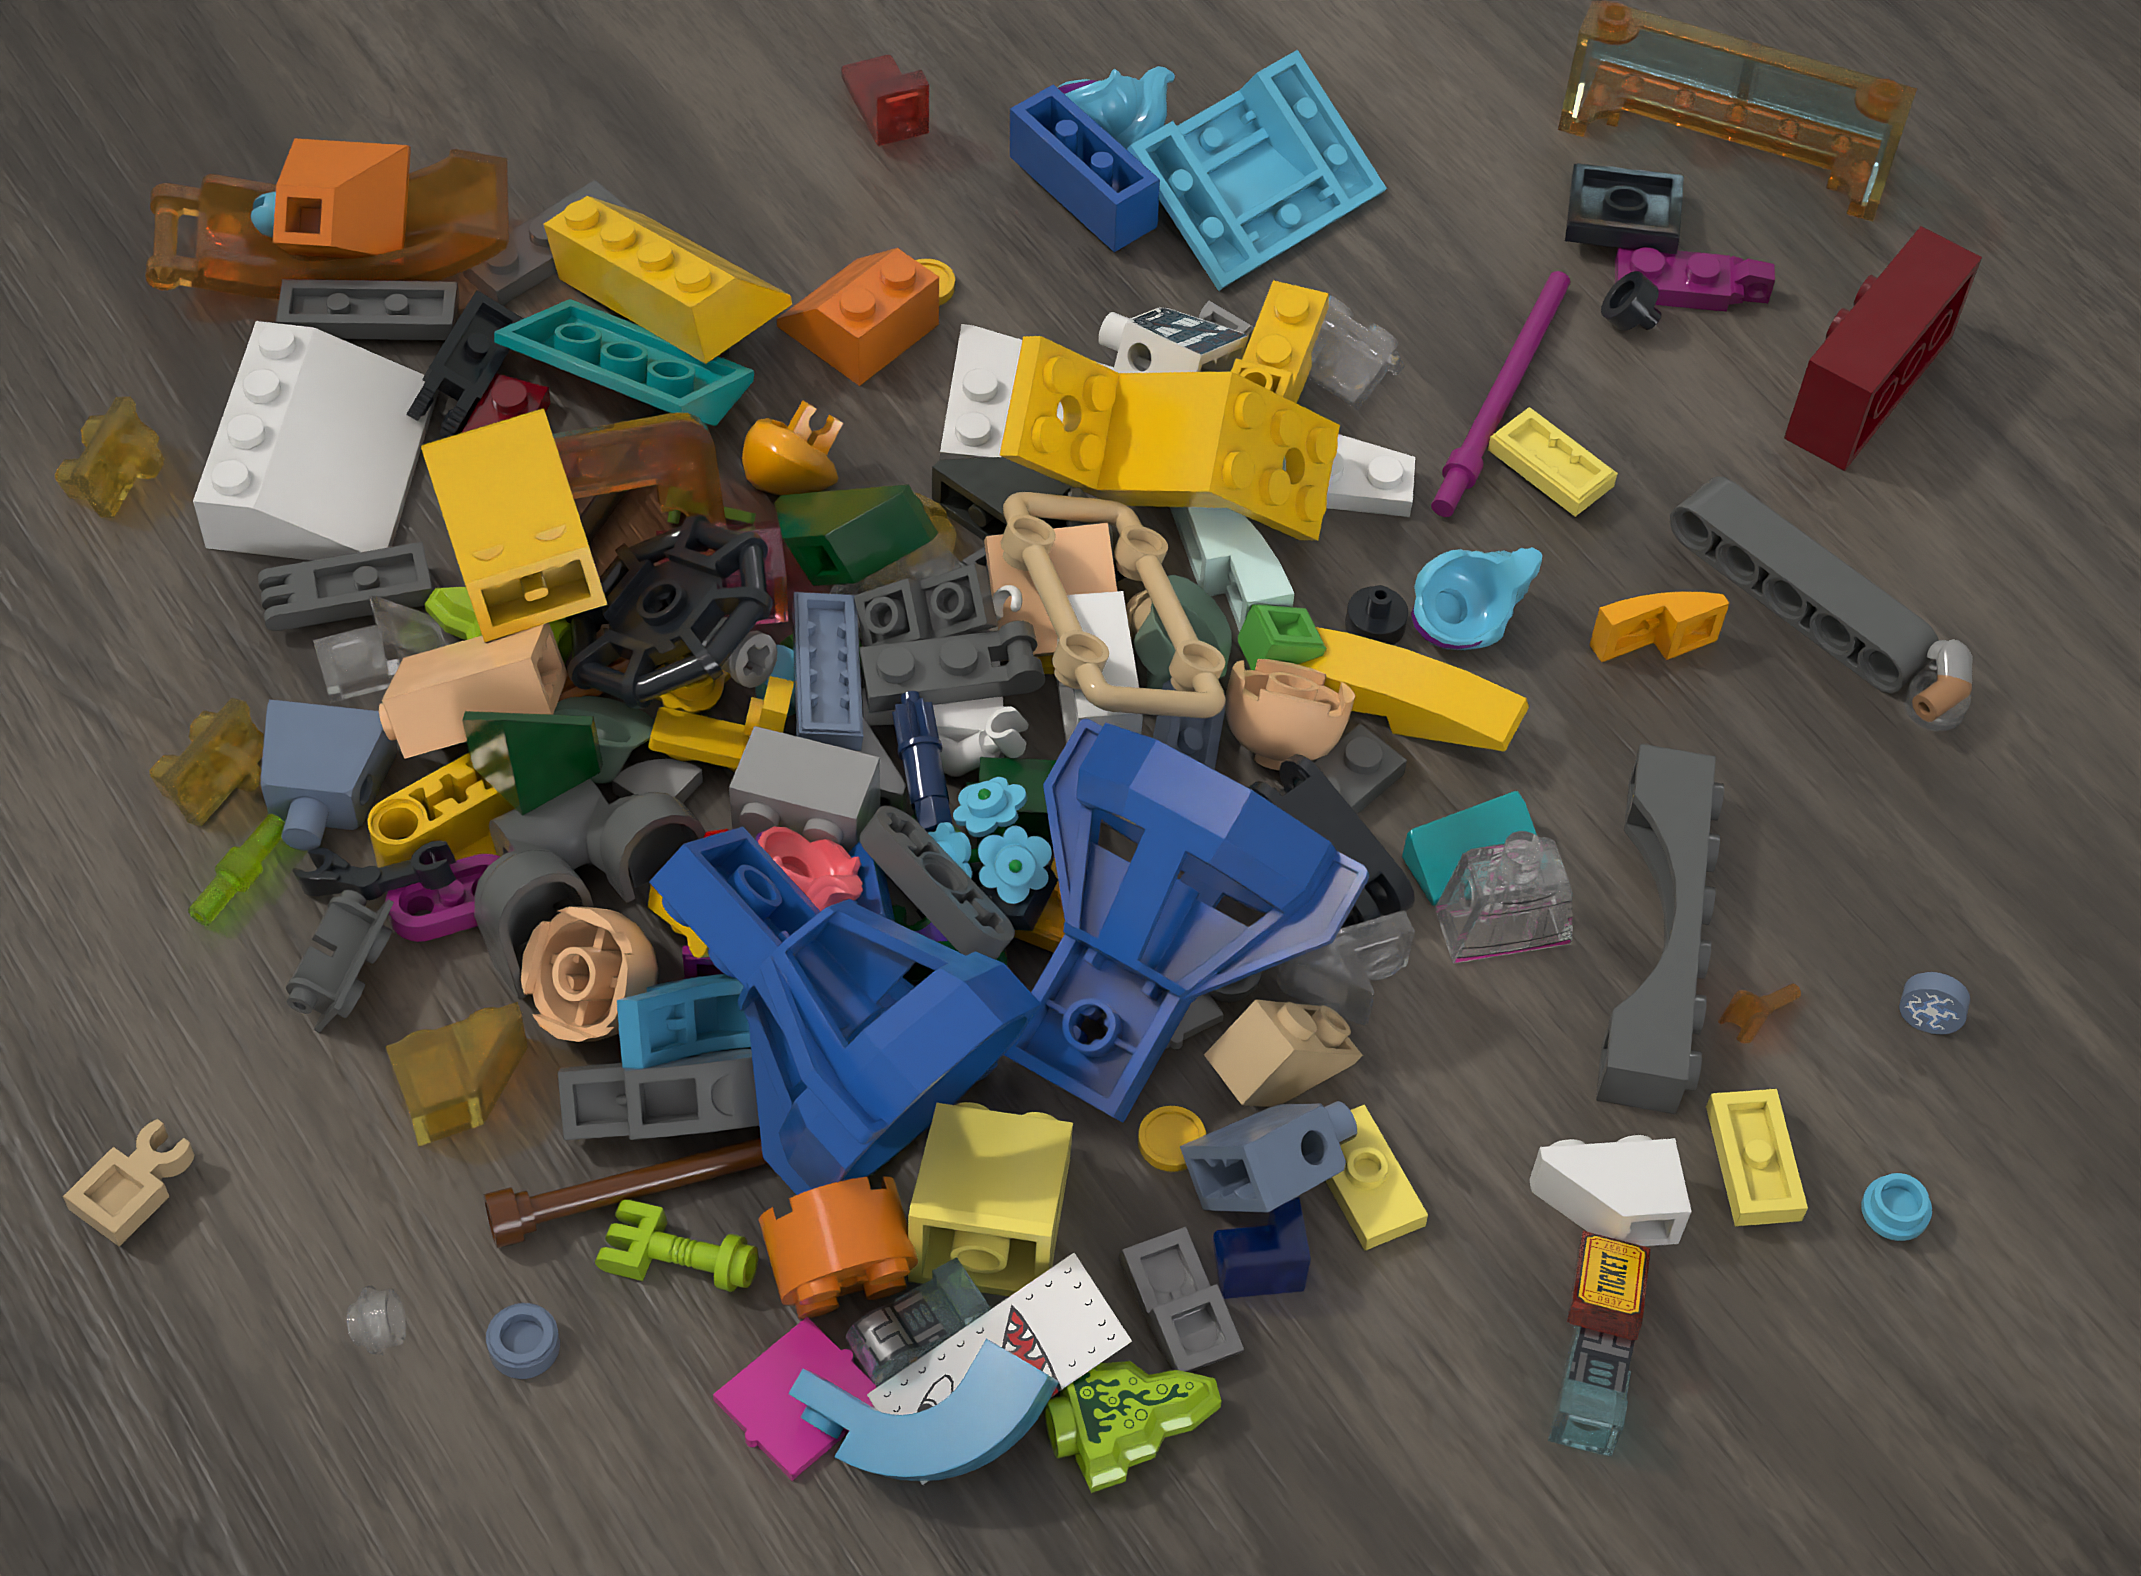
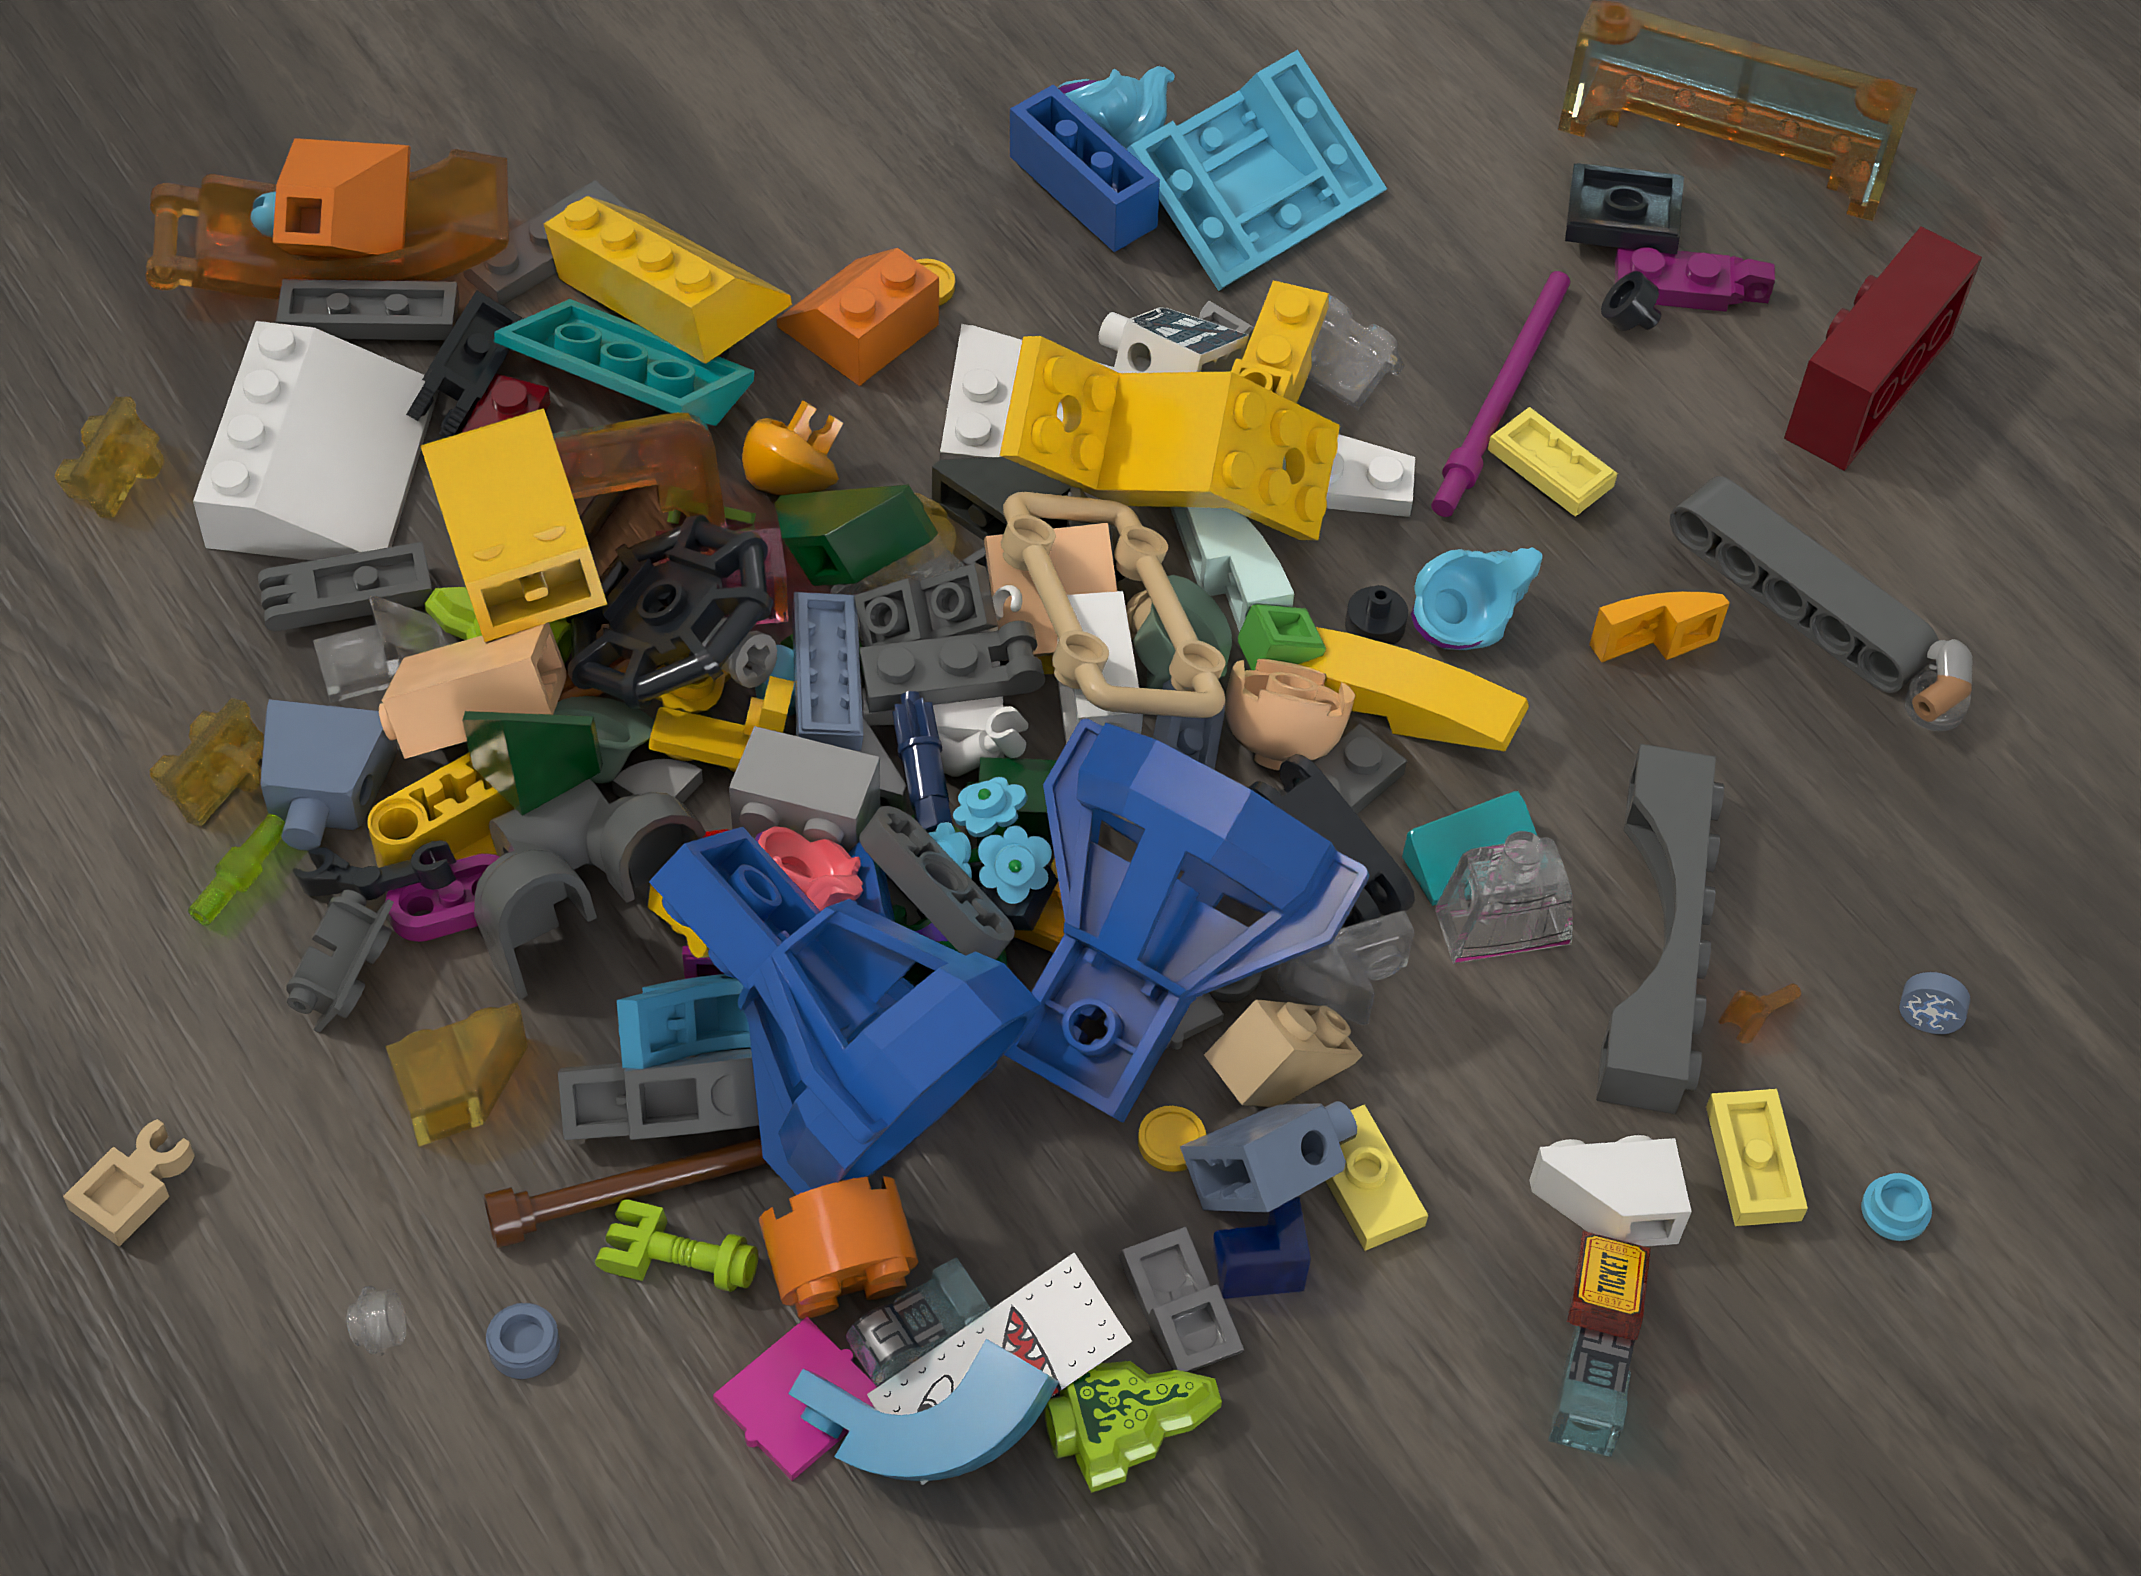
(582, 968): light nougat cylinder -> none
(888, 101): clear red bracket -> none
(989, 1195): light yellow slope -> none

